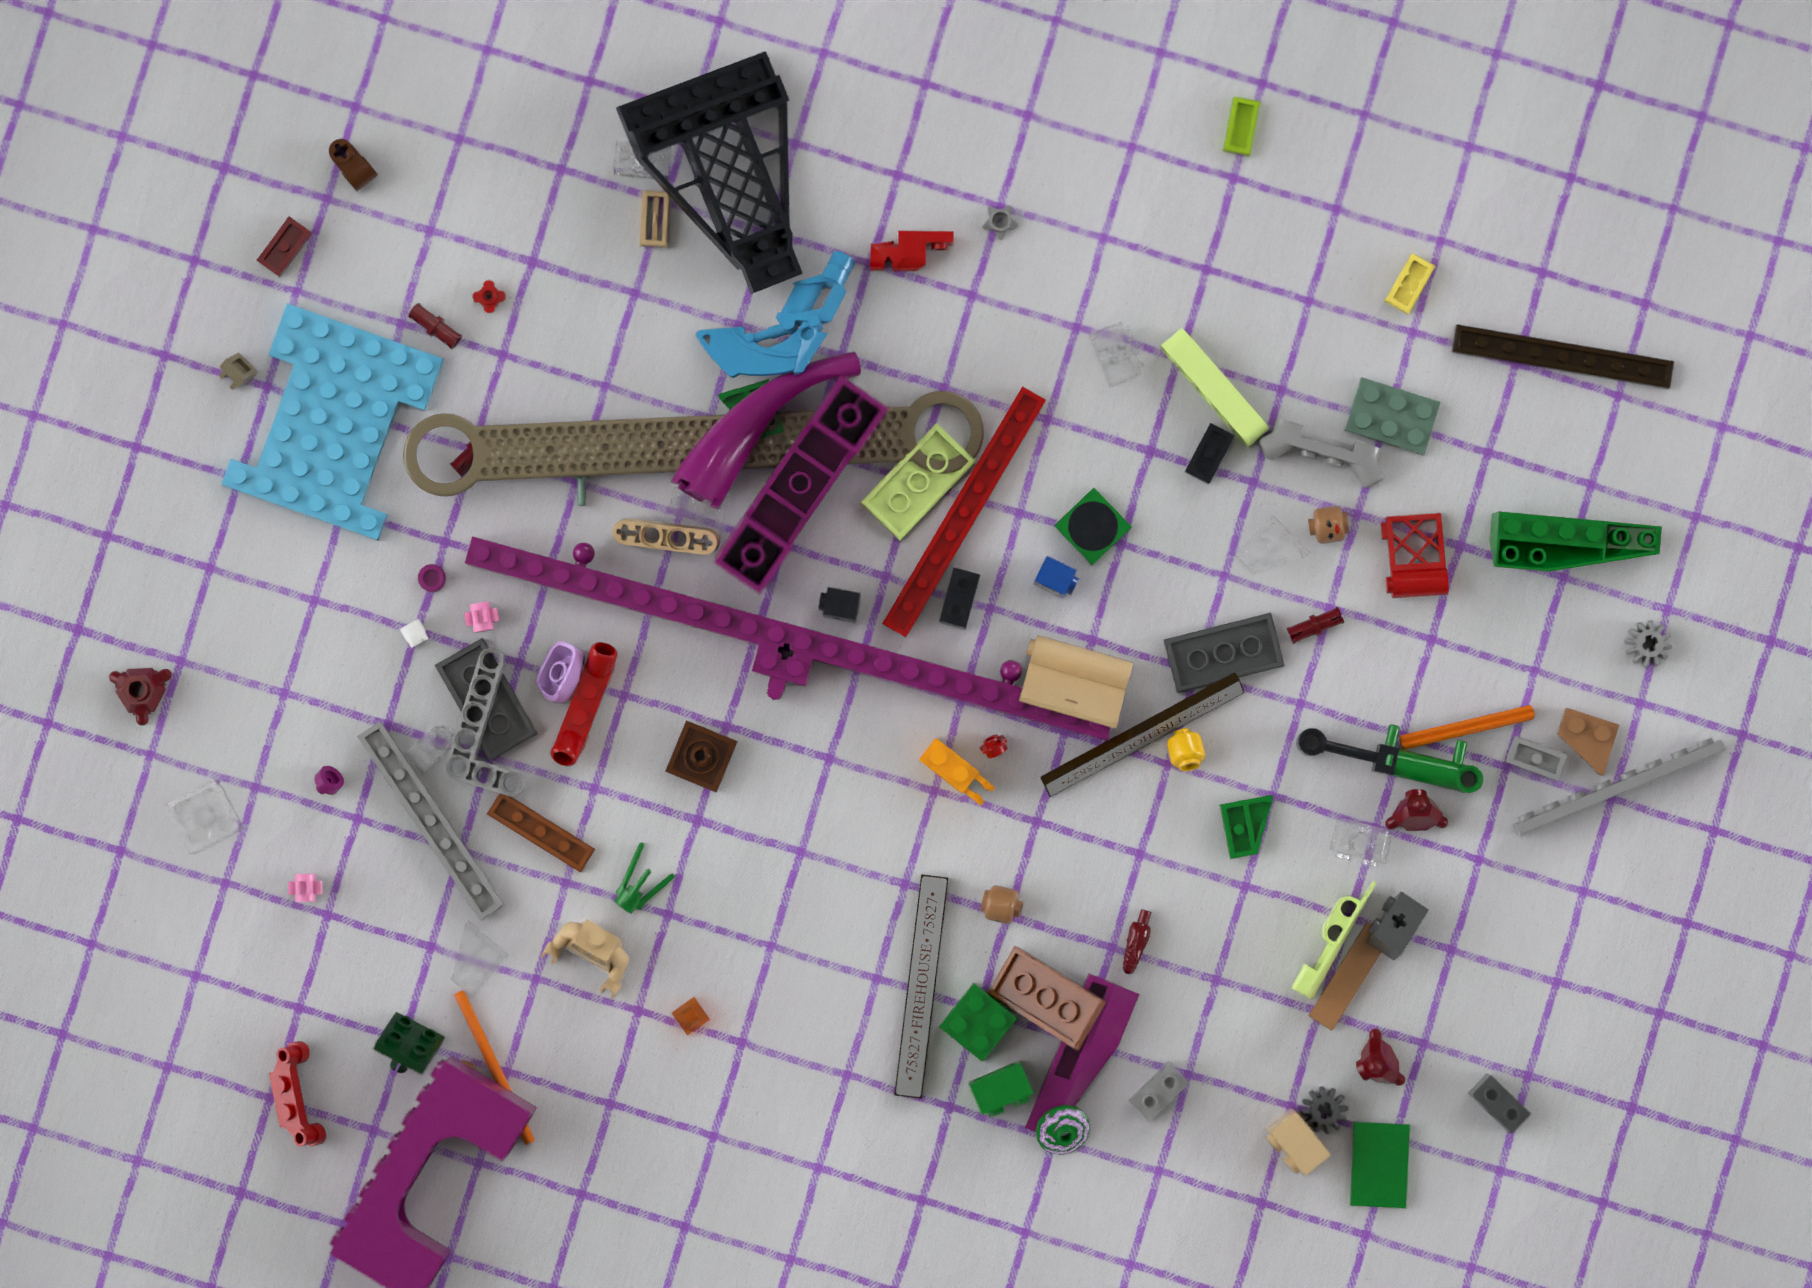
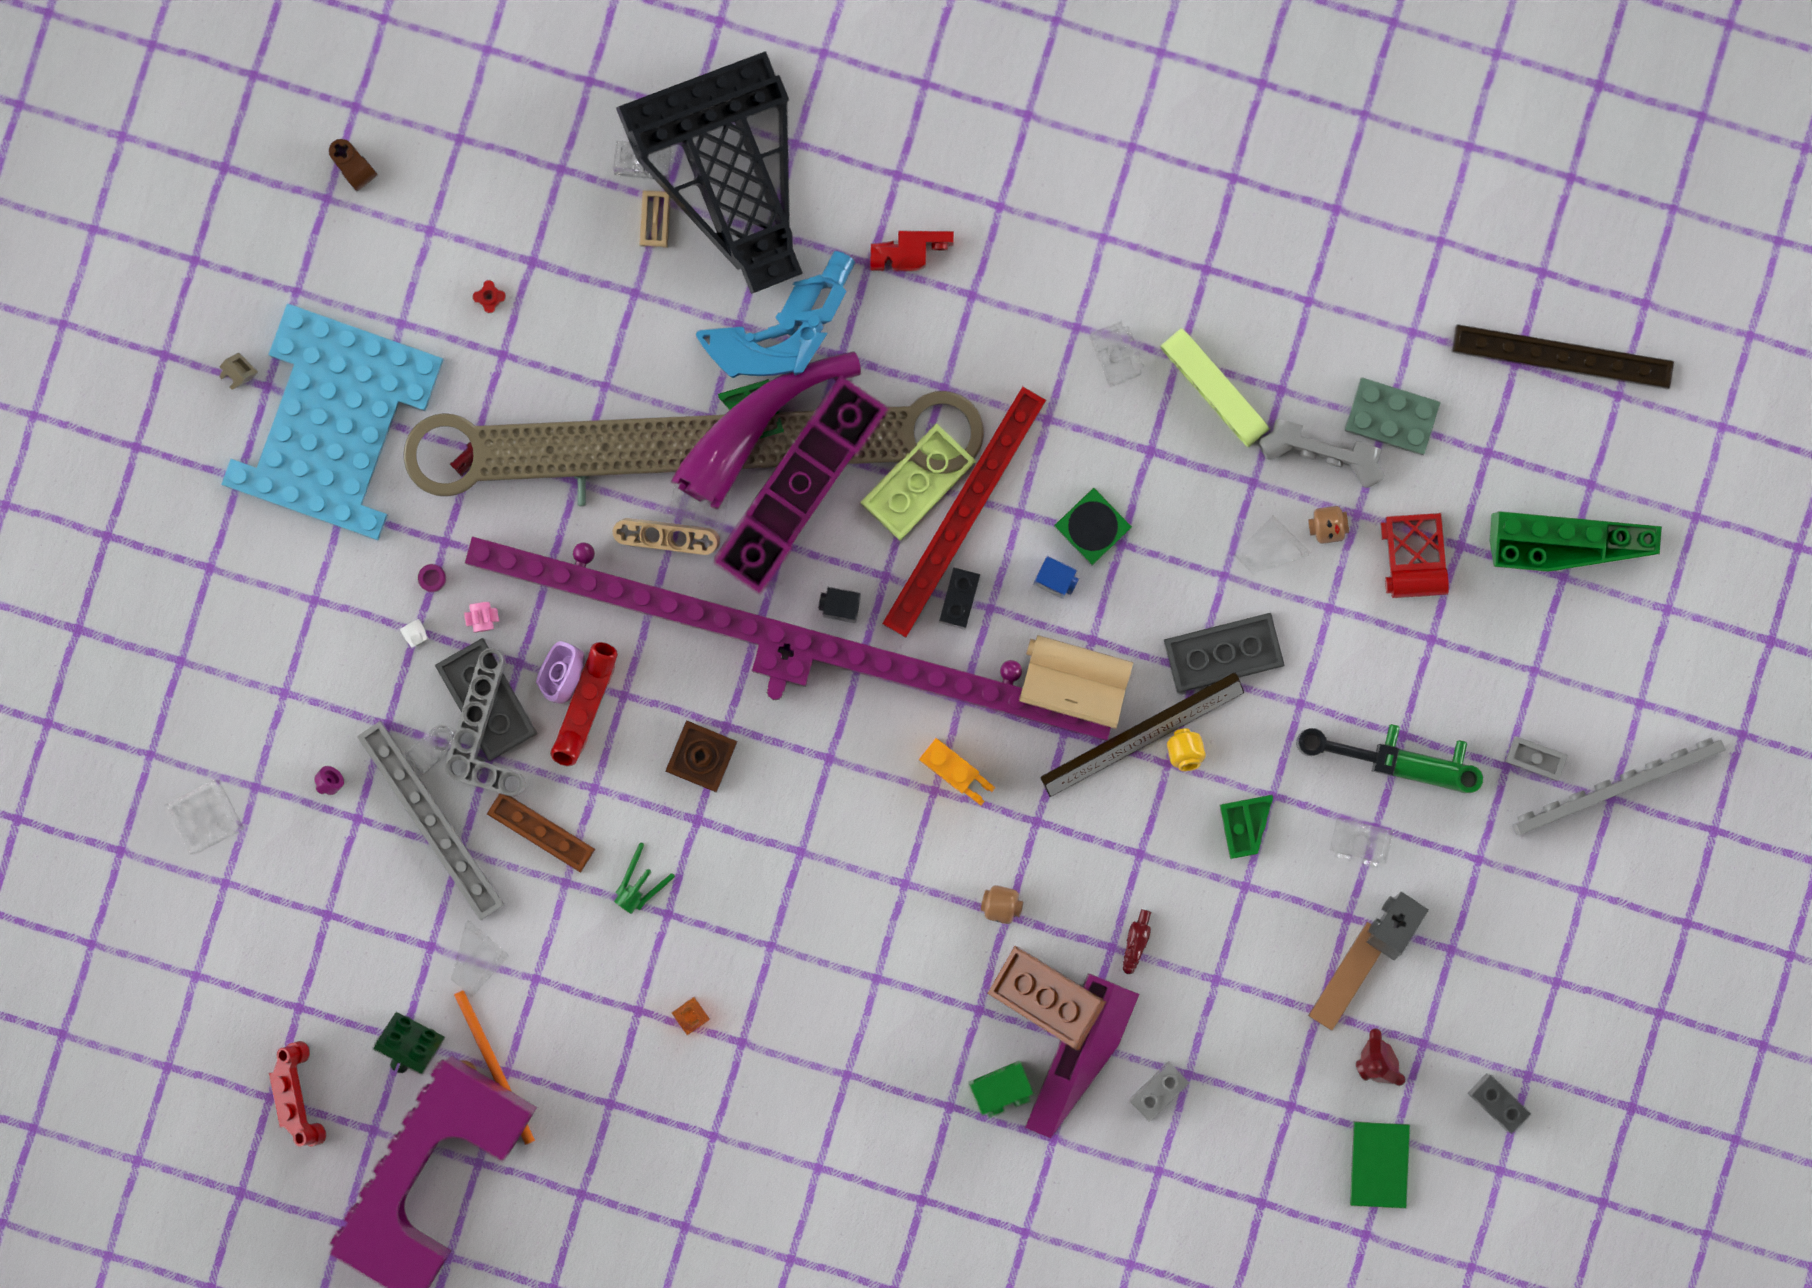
(140, 690): dark red rock -> none
(284, 246): dark red plate -> none
(305, 887): bright pink gear -> none
(435, 326): dark red pin -> none
(593, 946): tan torso -> none
(921, 986): light grey tile -> none
(977, 1022): green brick -> none
(994, 746): red plate -> none
(995, 215): light grey plate -> none
(1060, 1121): dish -> none
(1209, 453): black plate -> none
(1241, 126): lime tile -> none
(1297, 1141): tan brick -> none
(1309, 979): yellowish green panel -> none
(1315, 625): dark red pin -> none
(1333, 1106): dark grey gear -> none
(1409, 283): light yellow plate -> none
(1416, 813): dark red rock -> none
(1466, 727): orange axle -> none
(1588, 737): medium nougat wing -> none
(1639, 639): light grey gear -> none

